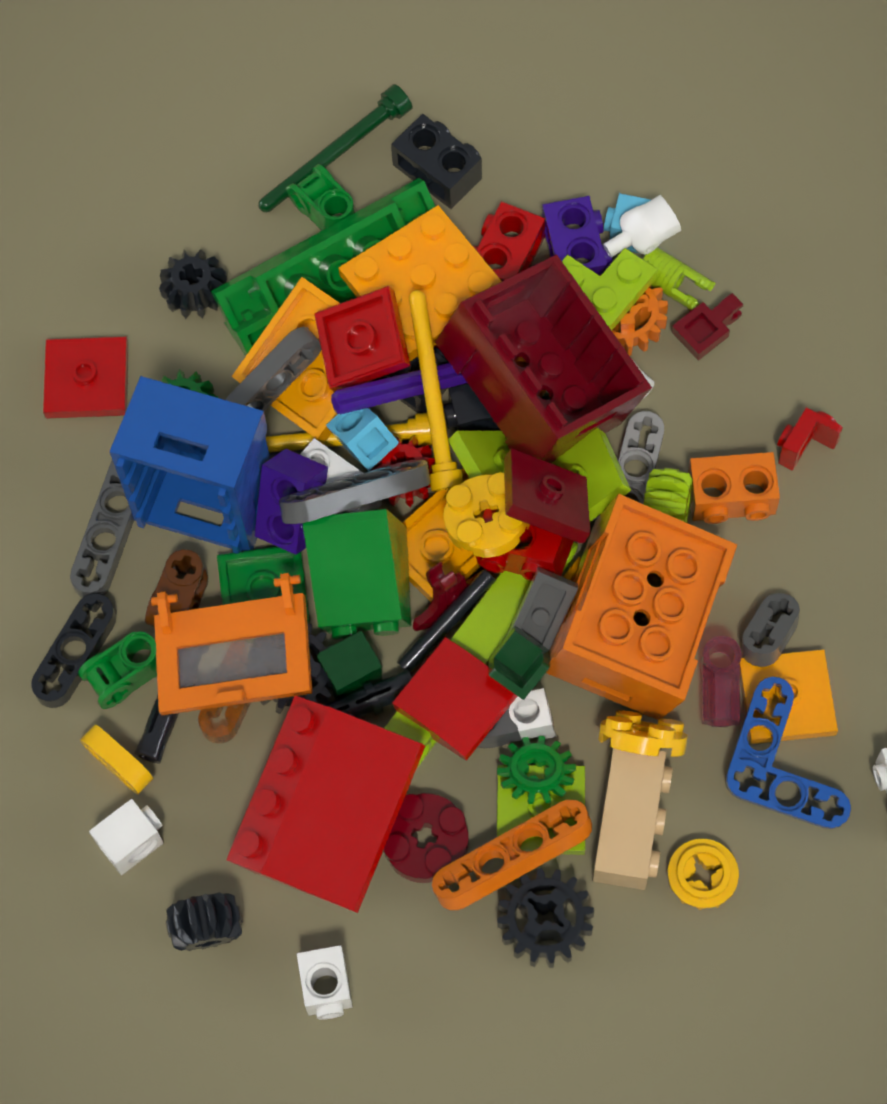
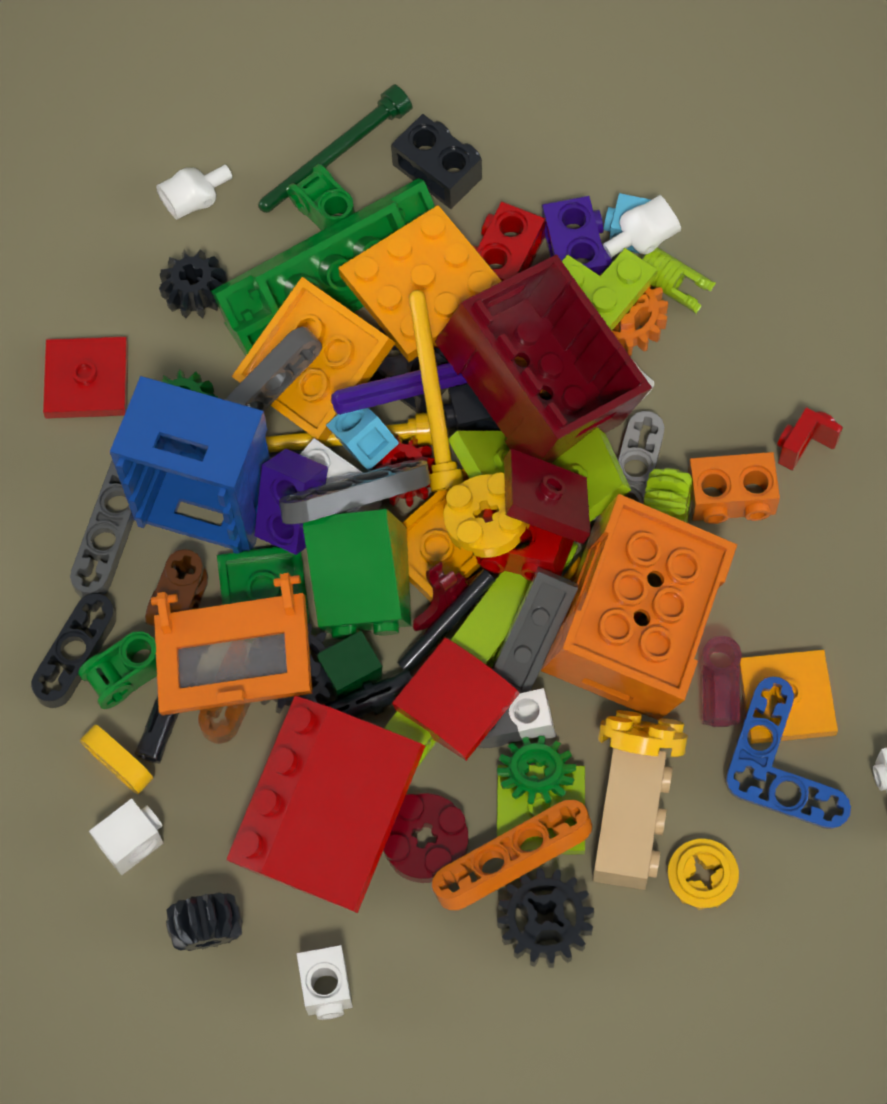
(191, 190): none -> white piece
(362, 339): red plate -> none
(519, 662): dark green panel -> none
(706, 328): dark red plate -> none
(762, 626): dark grey beam -> none

